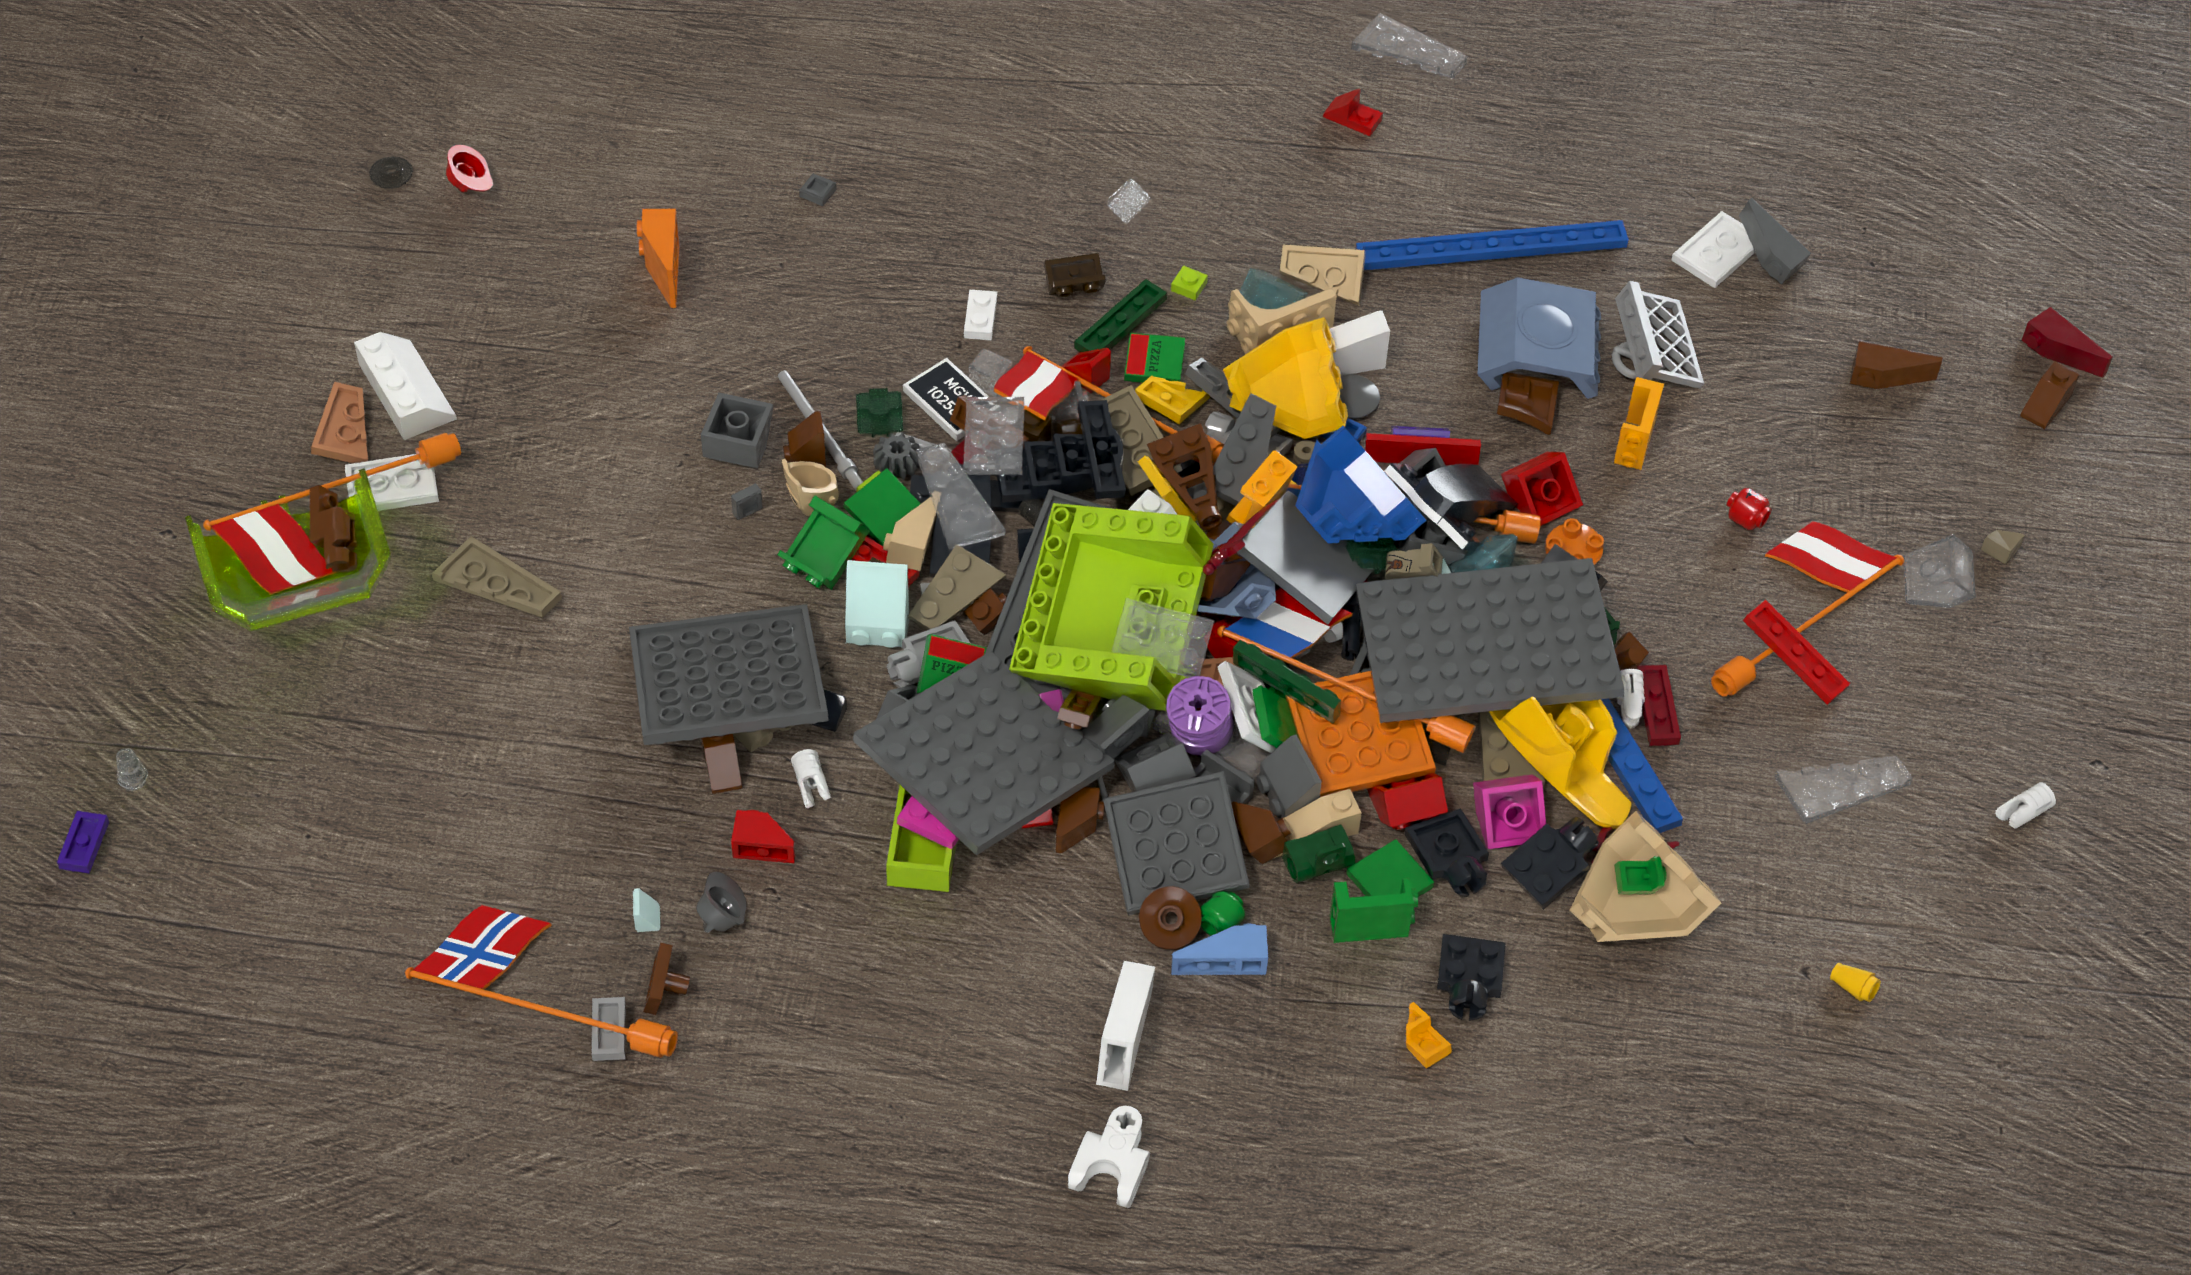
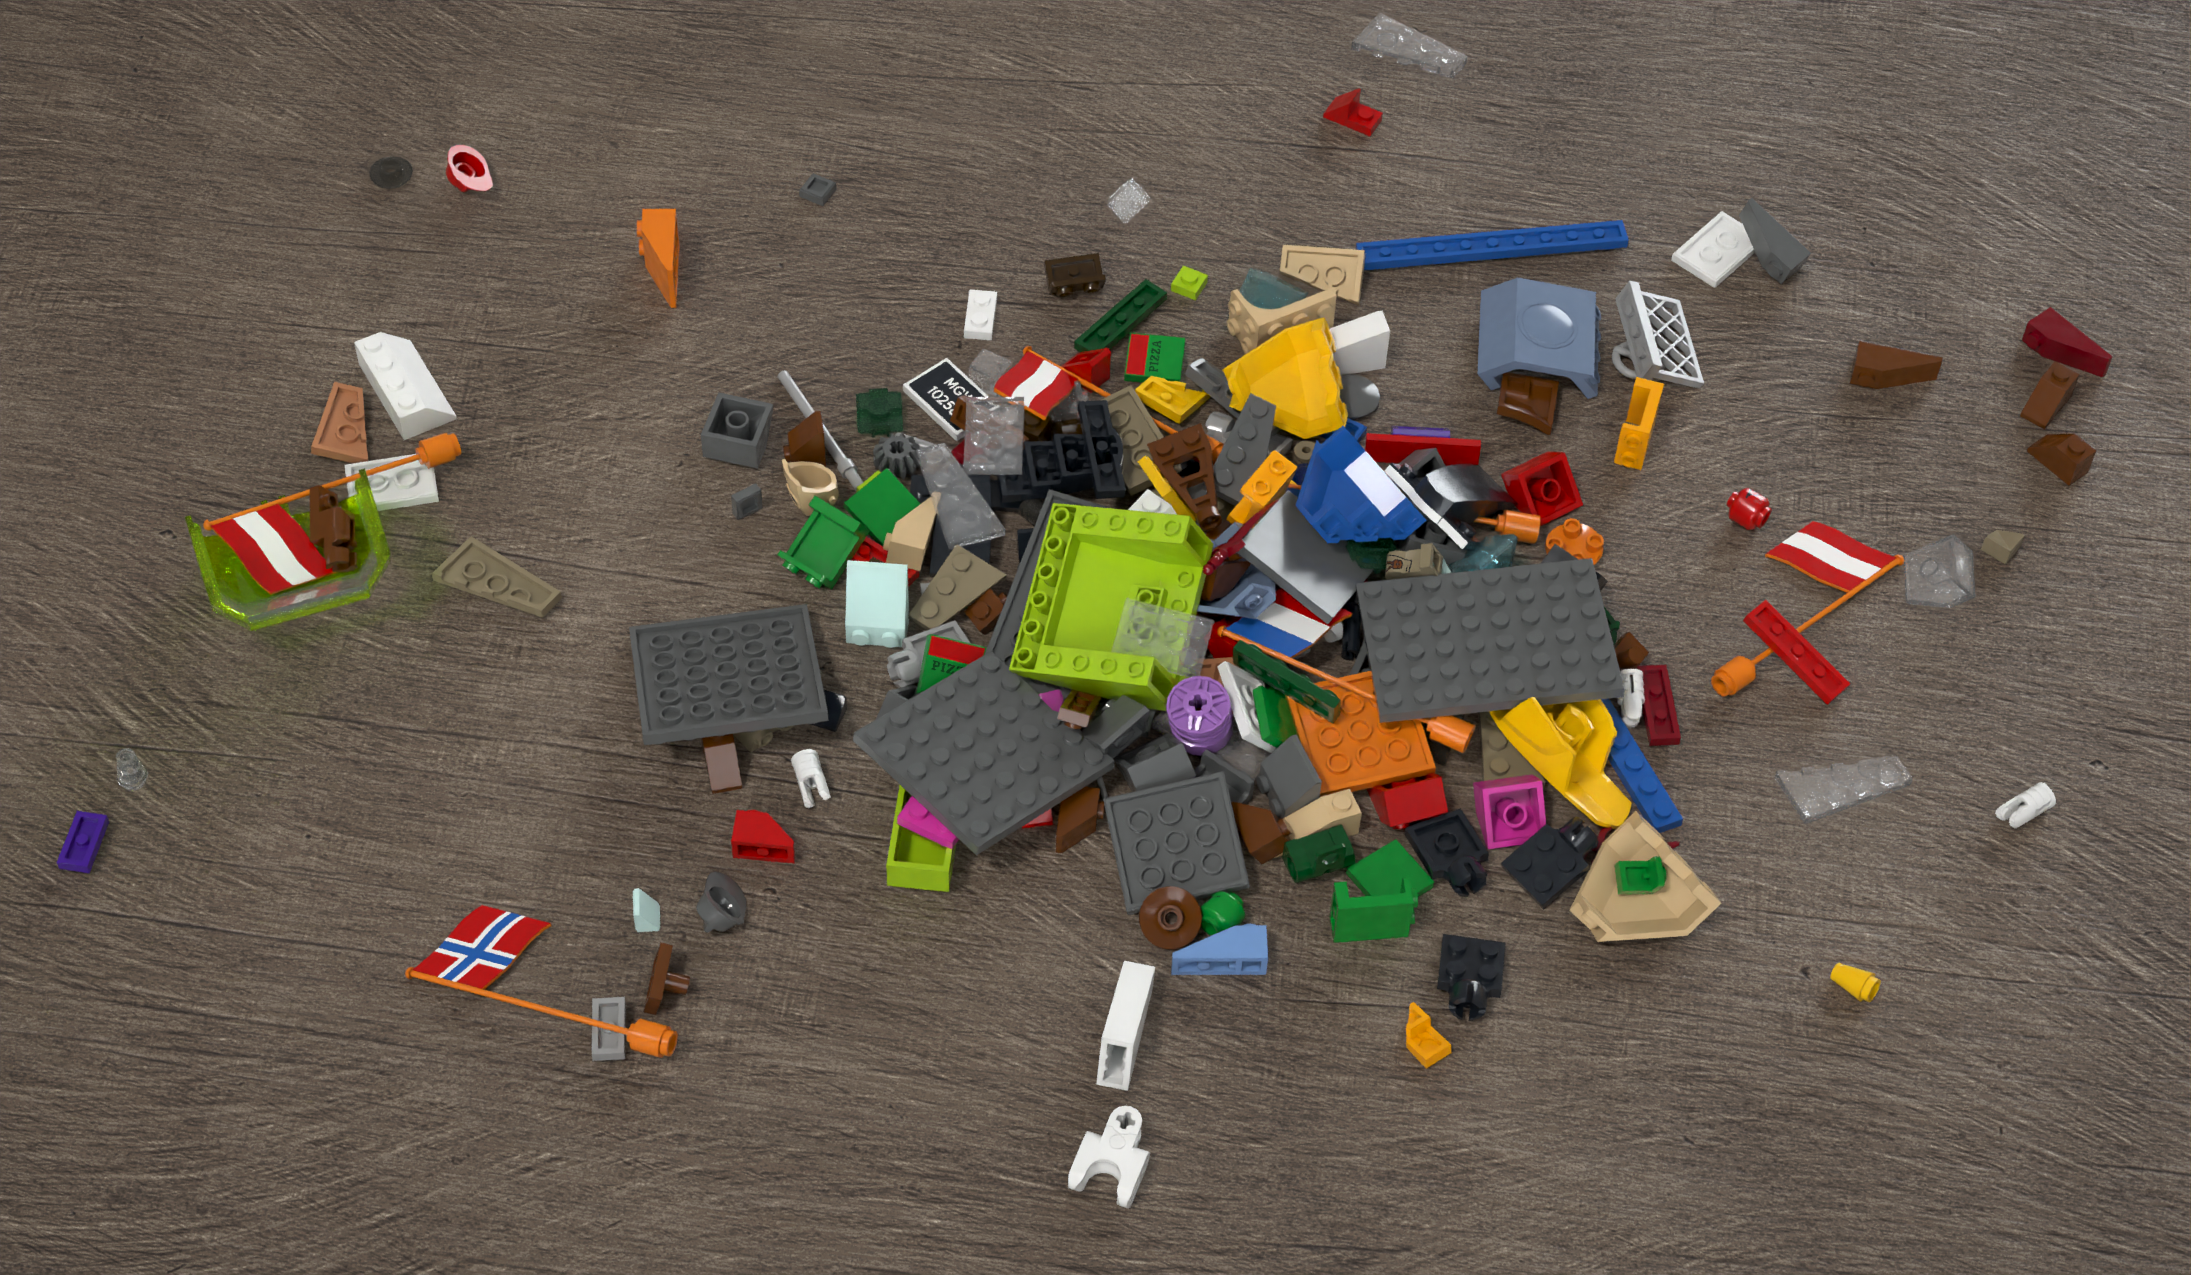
(2064, 455): none -> reddish brown slope

